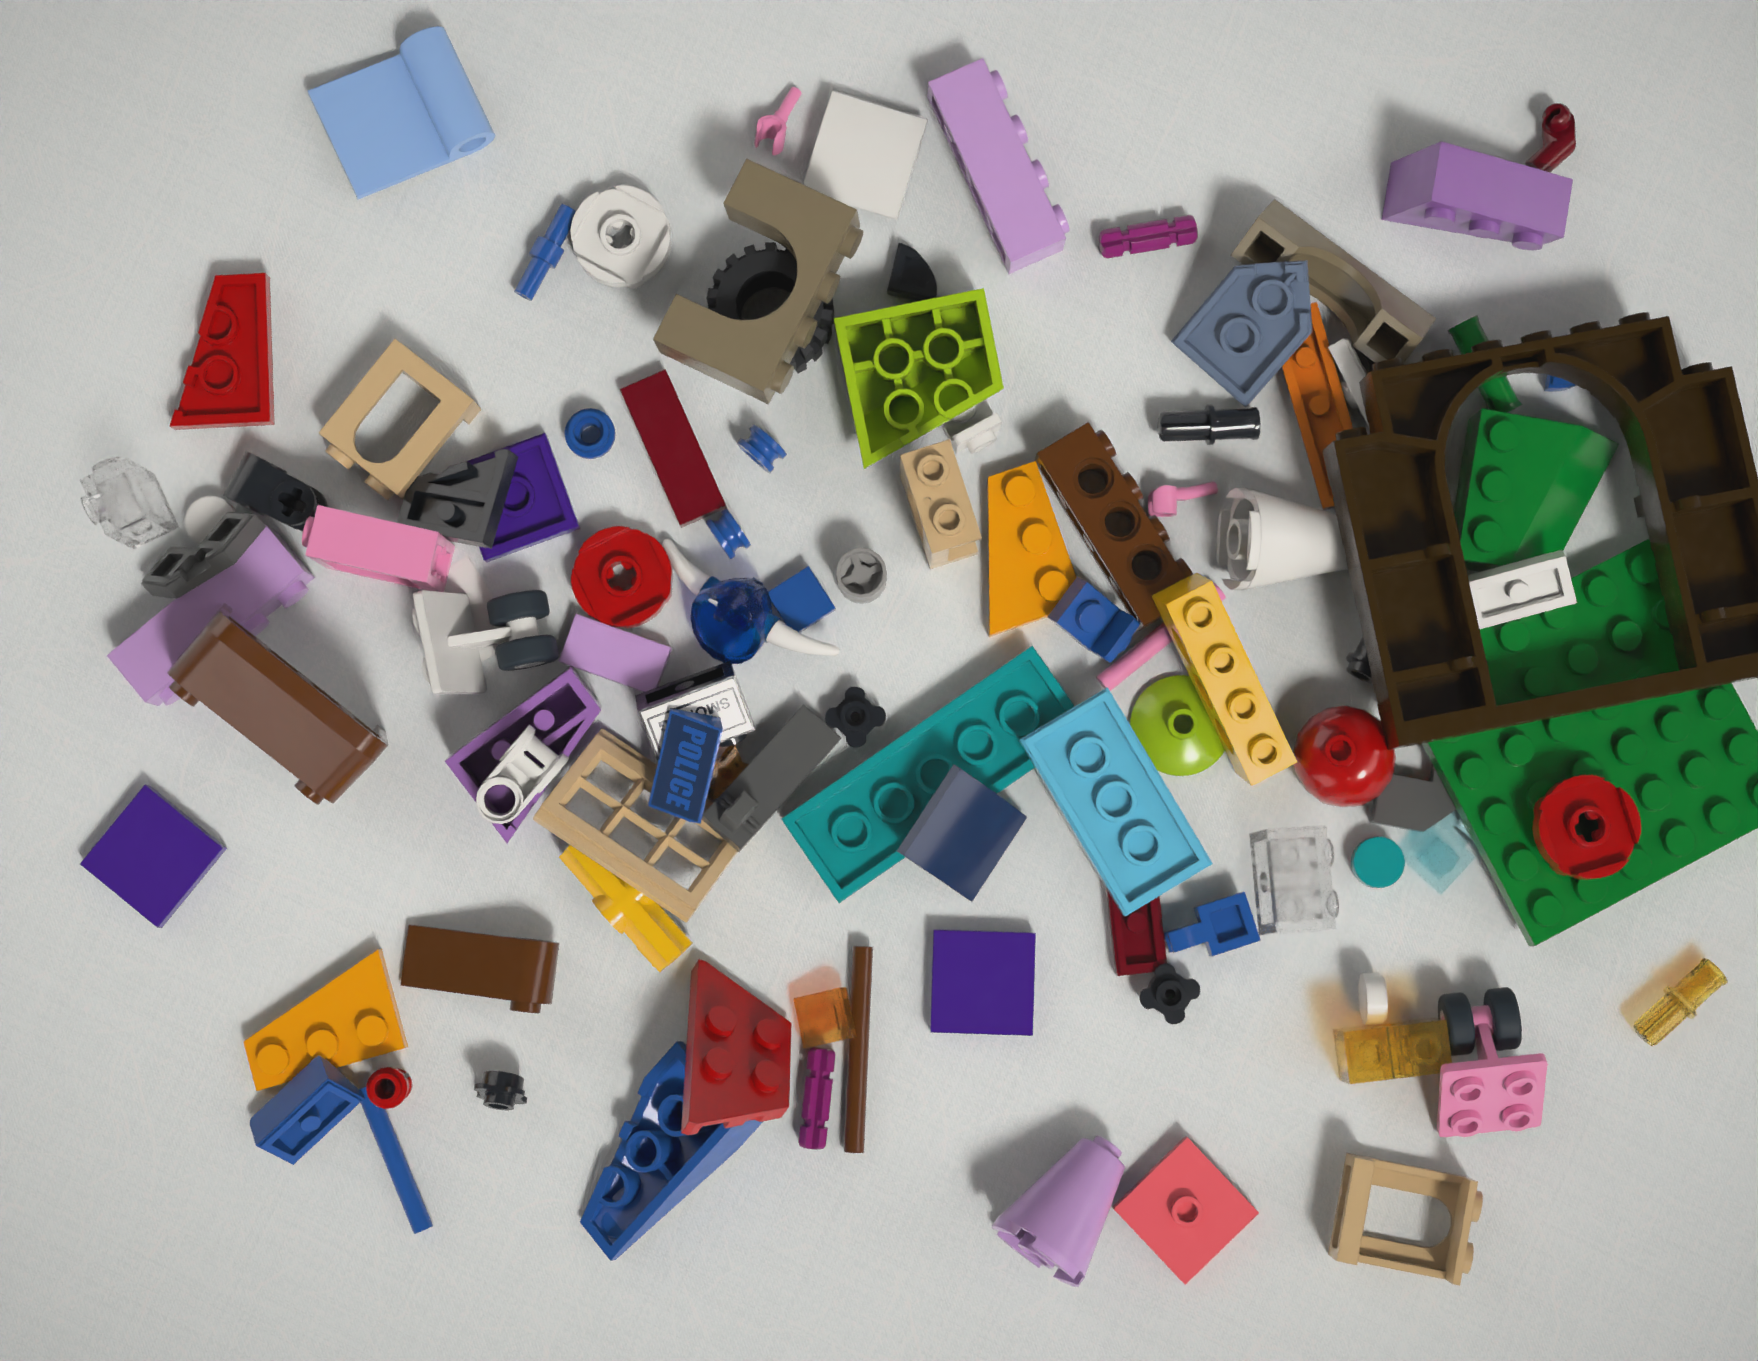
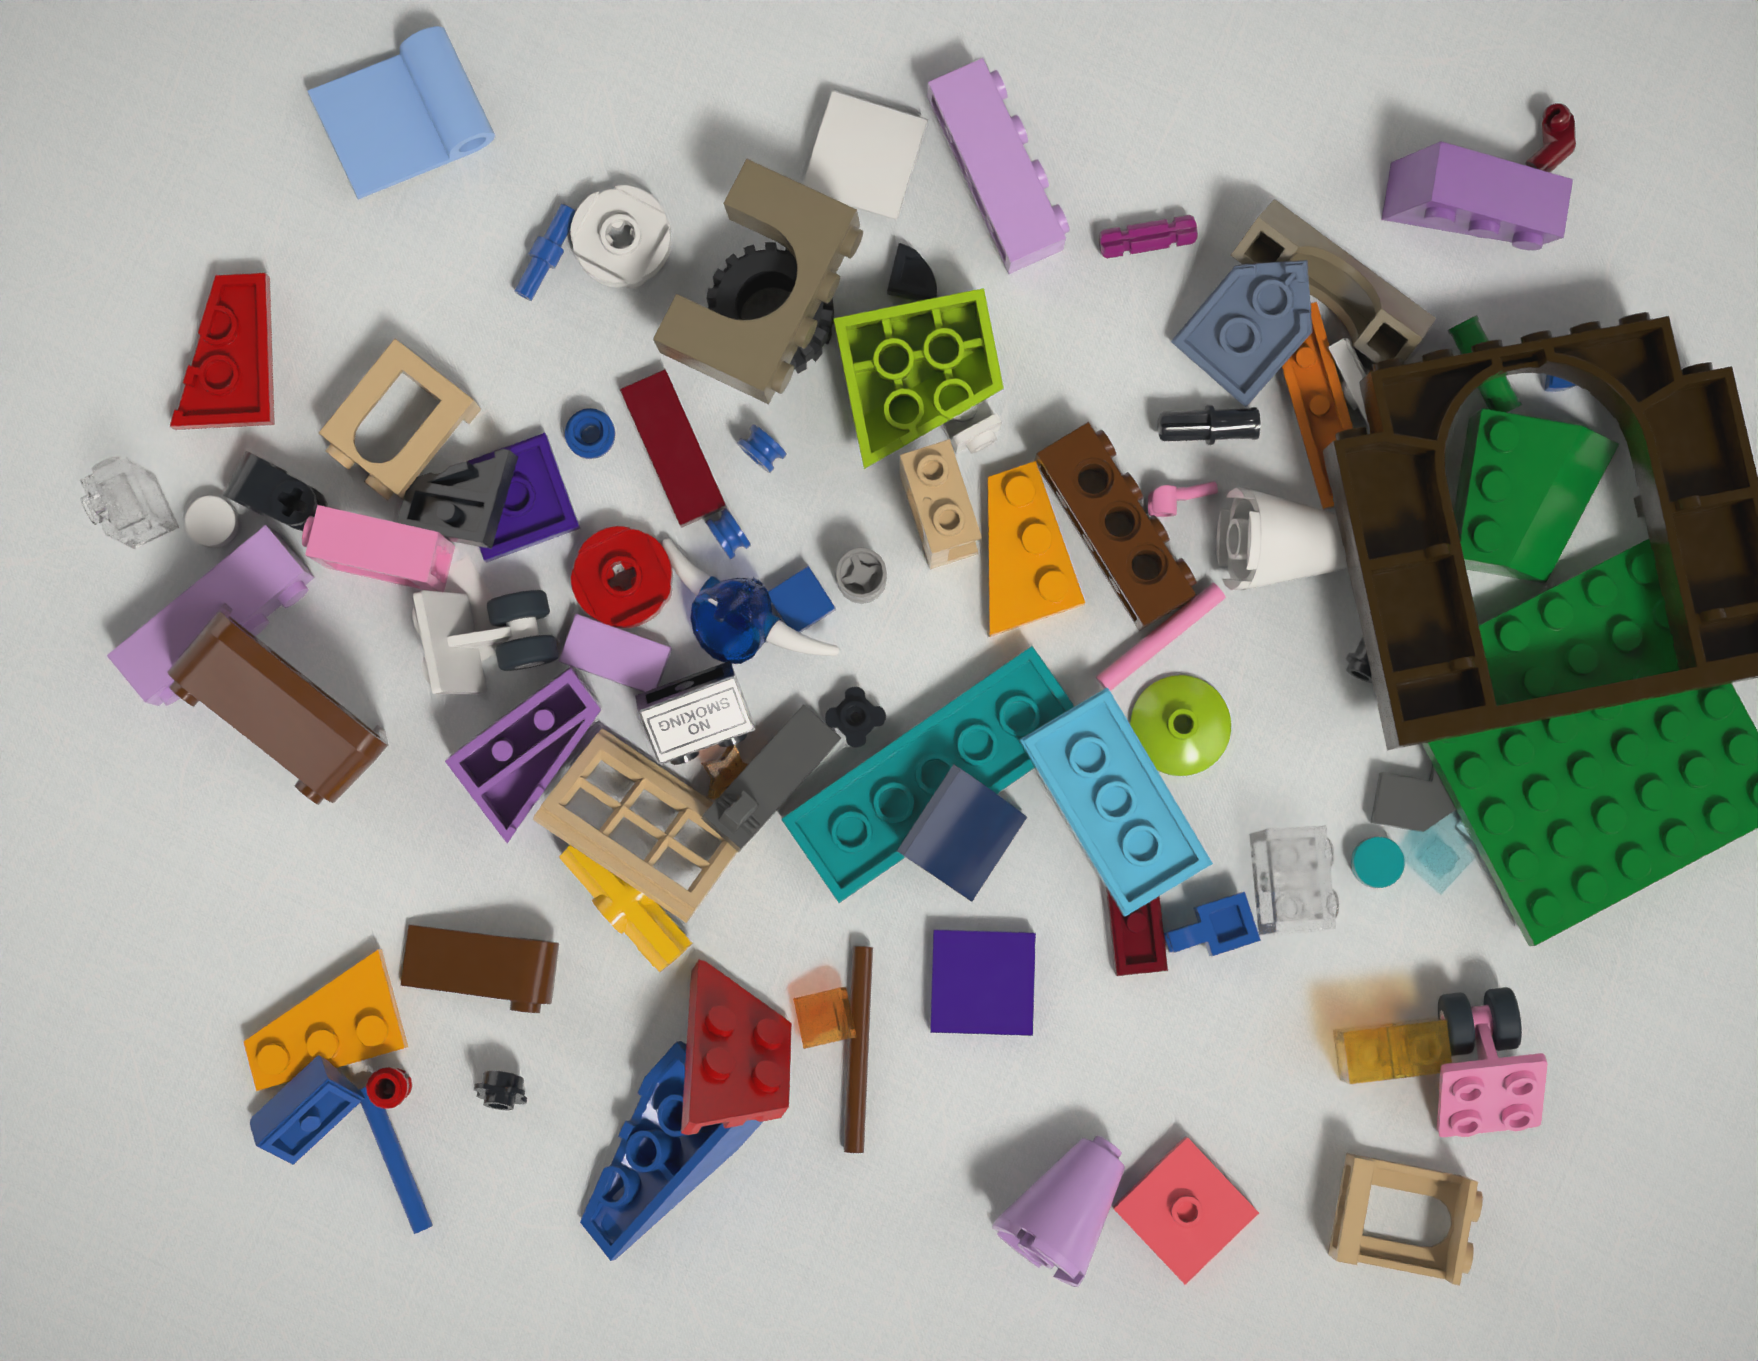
(153, 856): dark purple tile -> none
(187, 568): dark grey tile -> none
(520, 775): white piece -> none
(686, 764): slope -> none
(775, 125): bright pink hand -> none
(817, 1098): magenta axle -> none
(1094, 620): blue bracket -> none
(1165, 979): black plate -> none
(1224, 678): yellow brick -> none
(1343, 757): red cylinder -> none
(1372, 998): white tile -> none
(1521, 589): white panel -> none
(1570, 853): red plate -> none
(1679, 1002): clear yellow axle -> none

